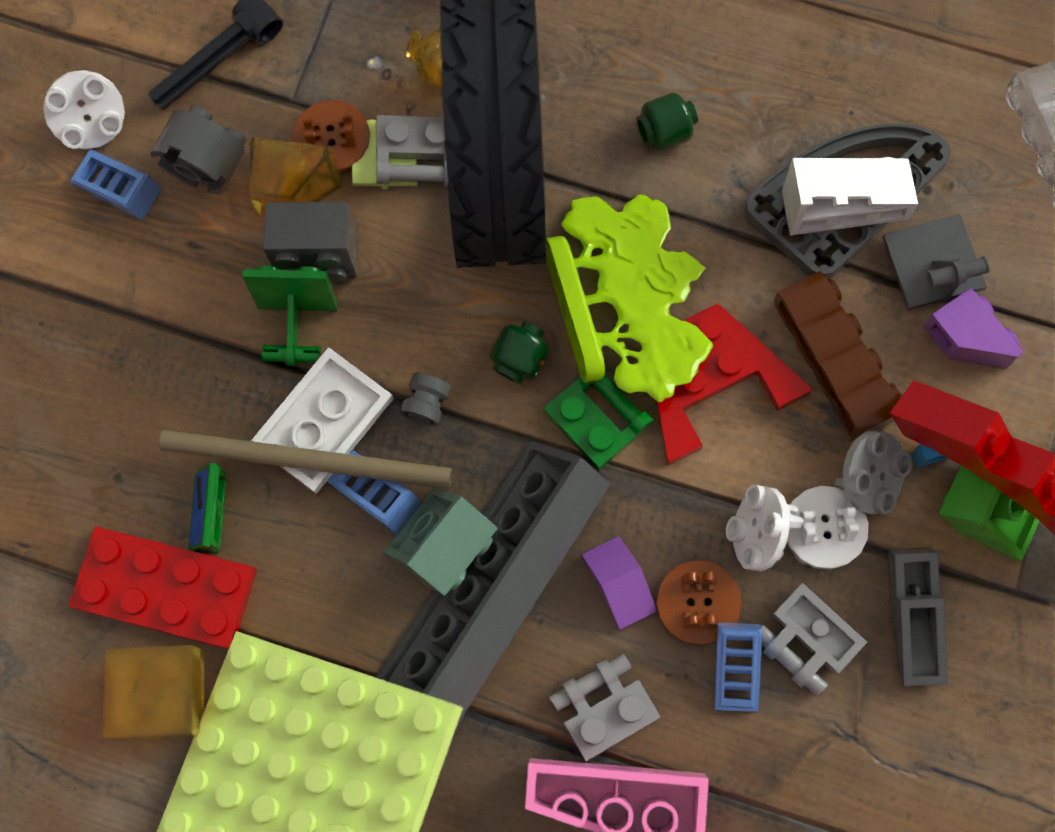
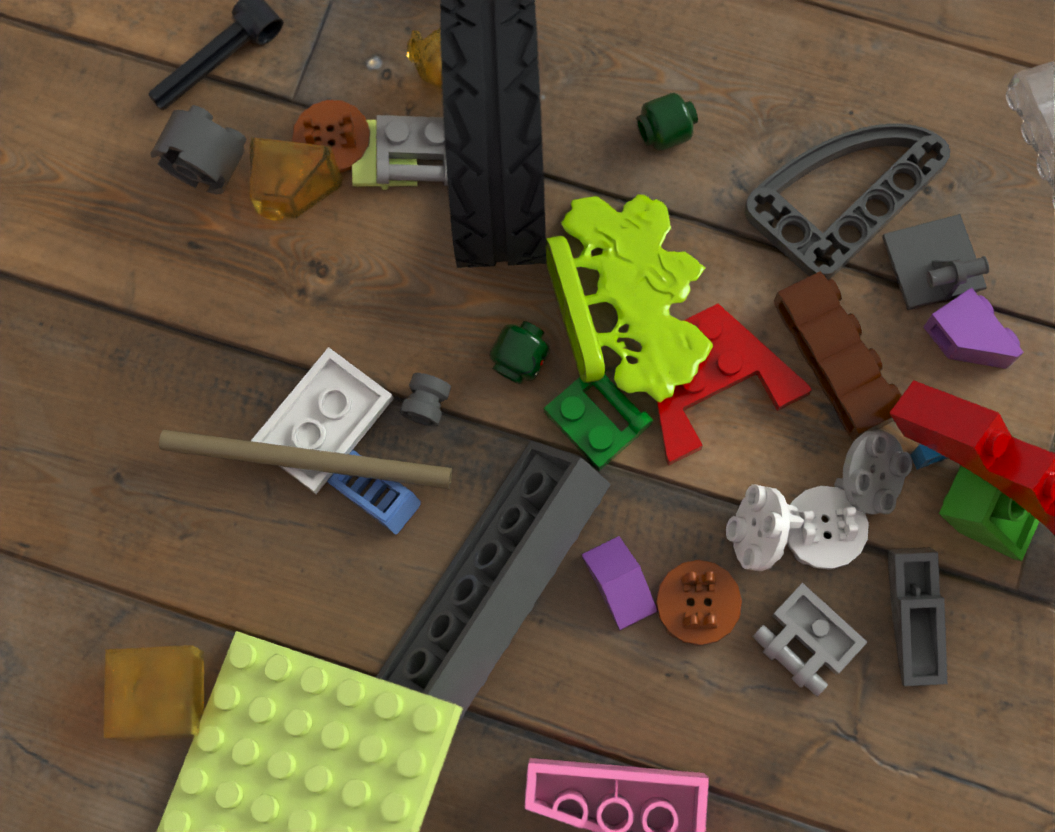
(67, 118): white plate -> none
(136, 196): medium blue slope -> none
(162, 587): red plate -> none
(207, 509): green slope -> none
(291, 291): green plate -> none
(312, 236): dark grey brick -> none
(441, 540): sand green slope -> none
(611, 719): light grey plate -> none
(745, 632): medium blue slope -> none
(847, 193): white wedge -> none

